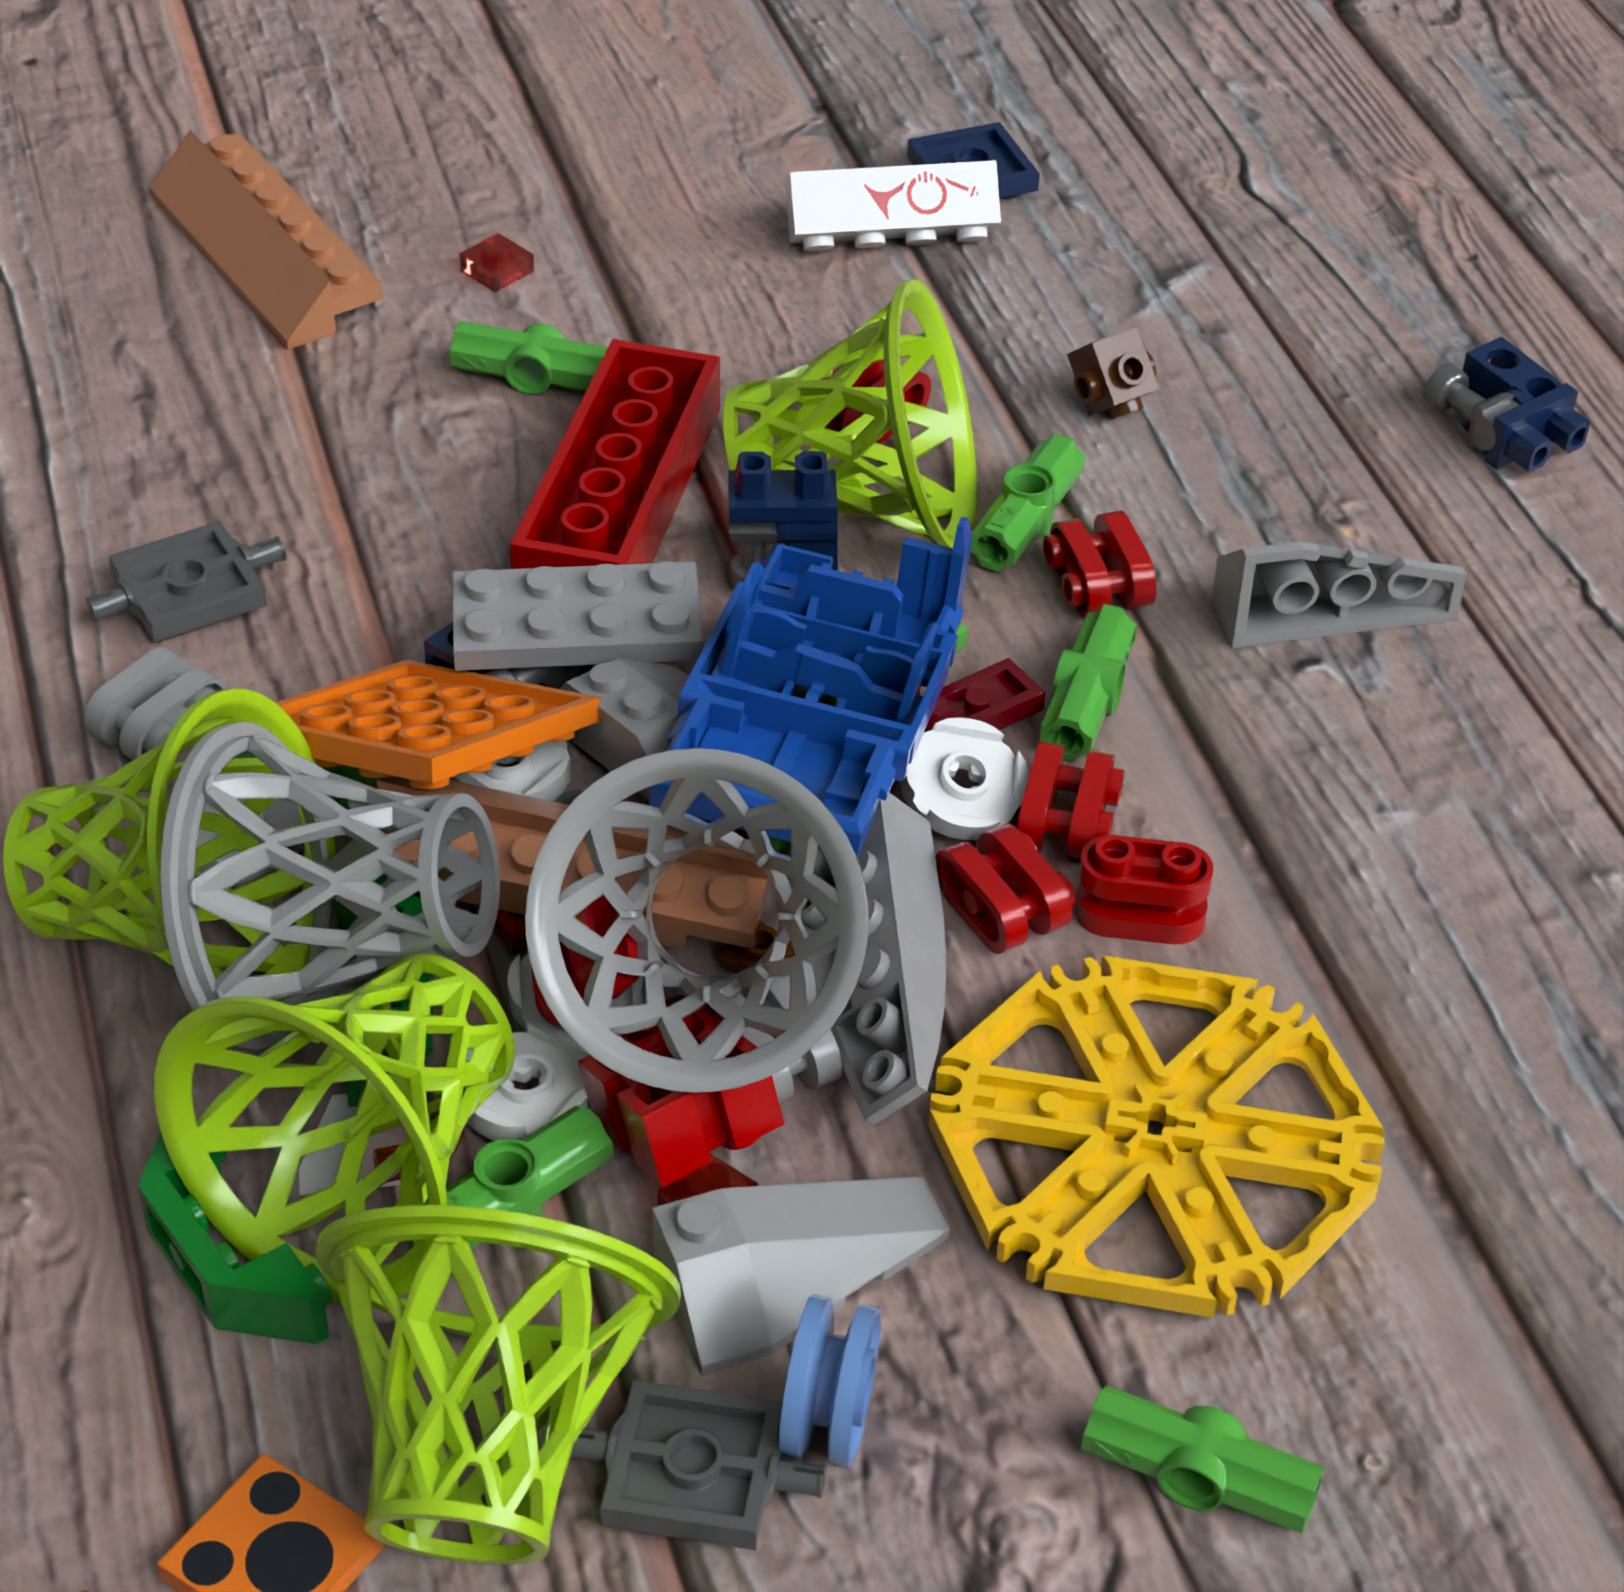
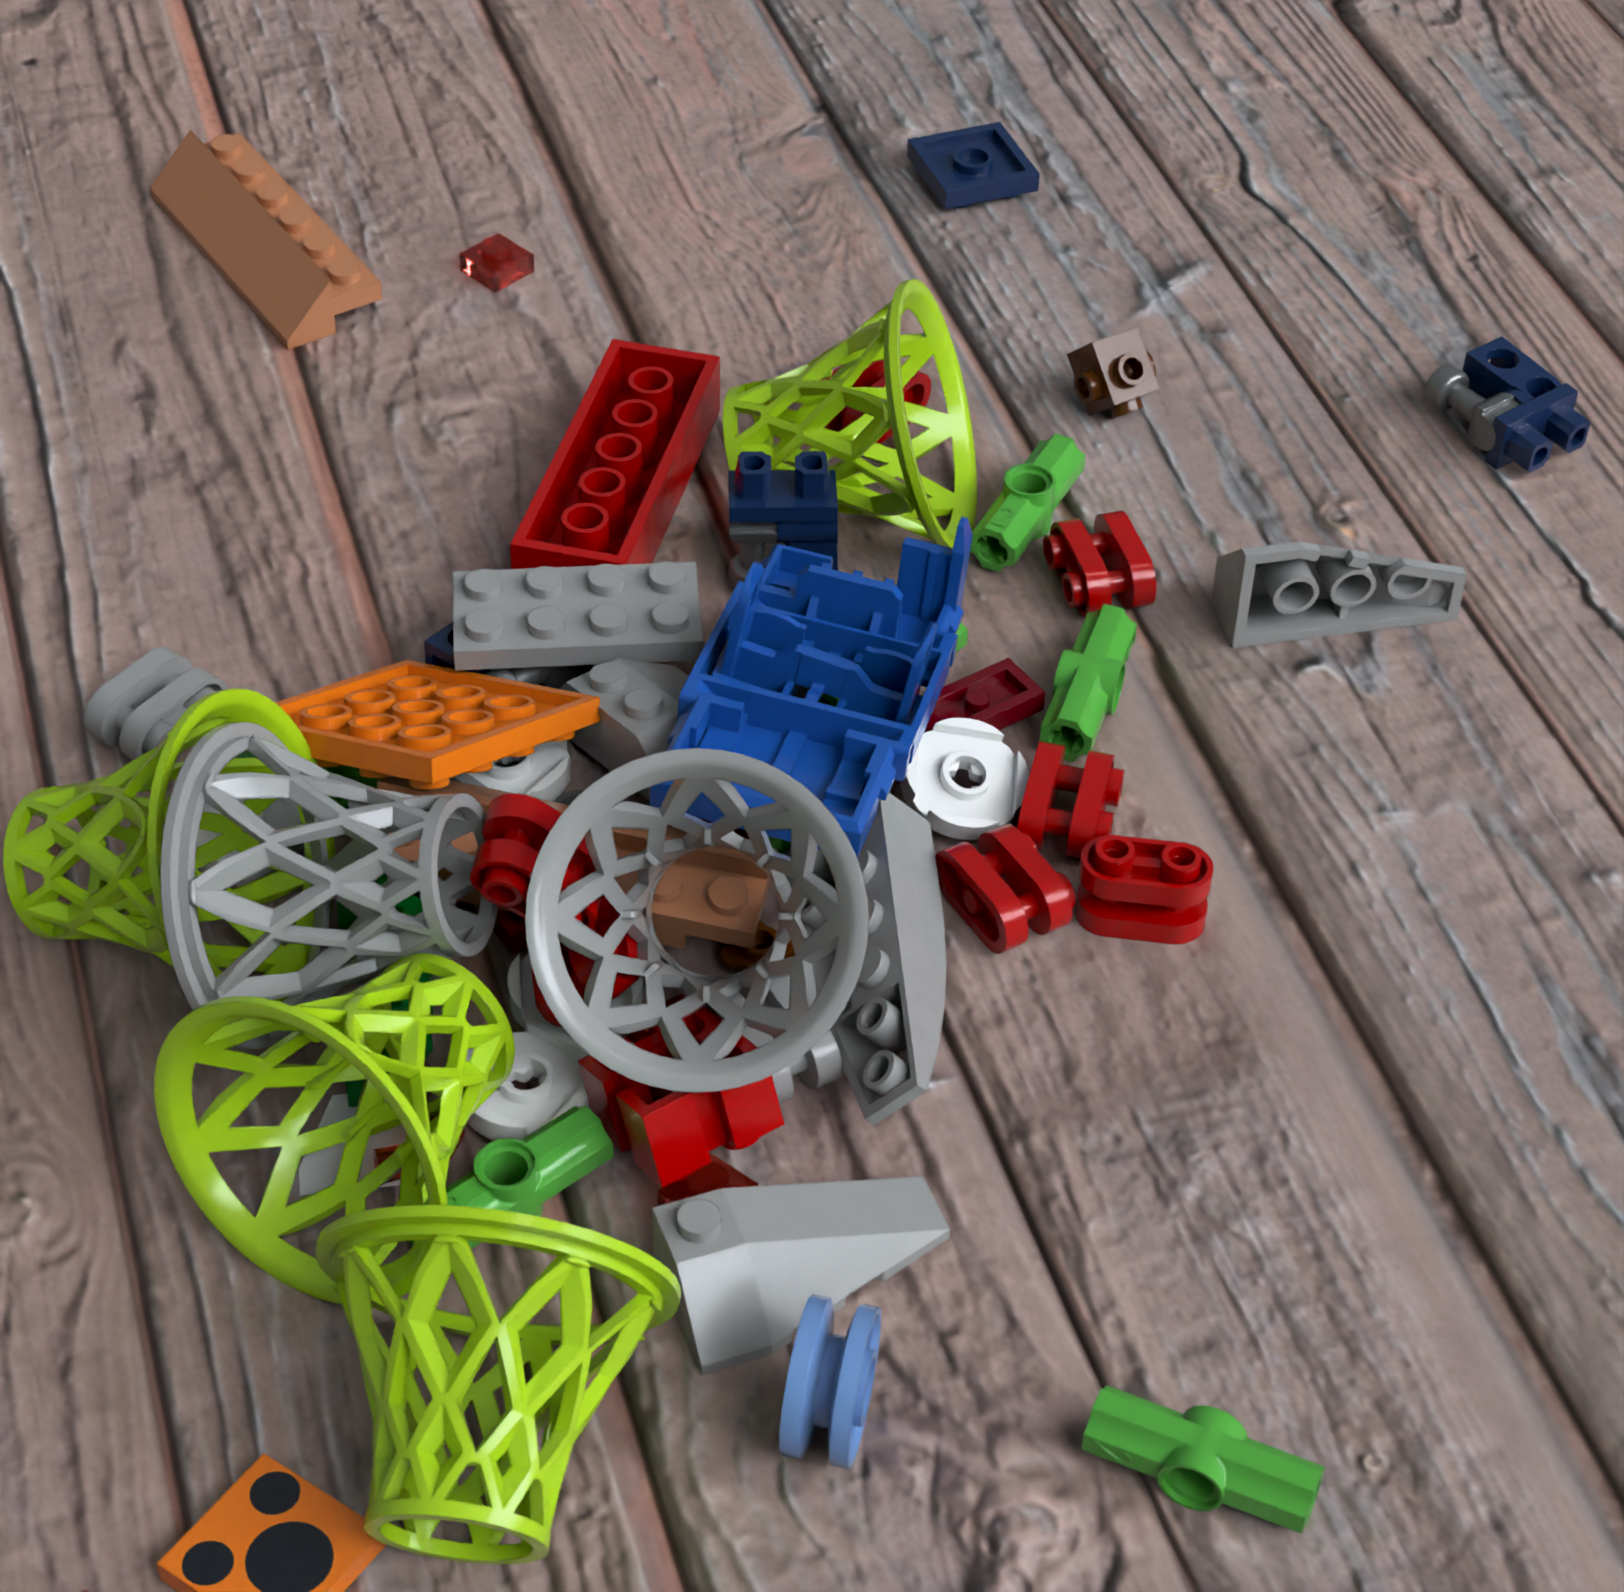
(187, 581): dark grey plate -> none
(262, 1297): green slope -> none
(513, 837): none -> red brick
(527, 358): bright green piece -> none
(694, 1464): dark grey plate -> none
(892, 203): white brick -> none
(1183, 1166): yellow plate -> none

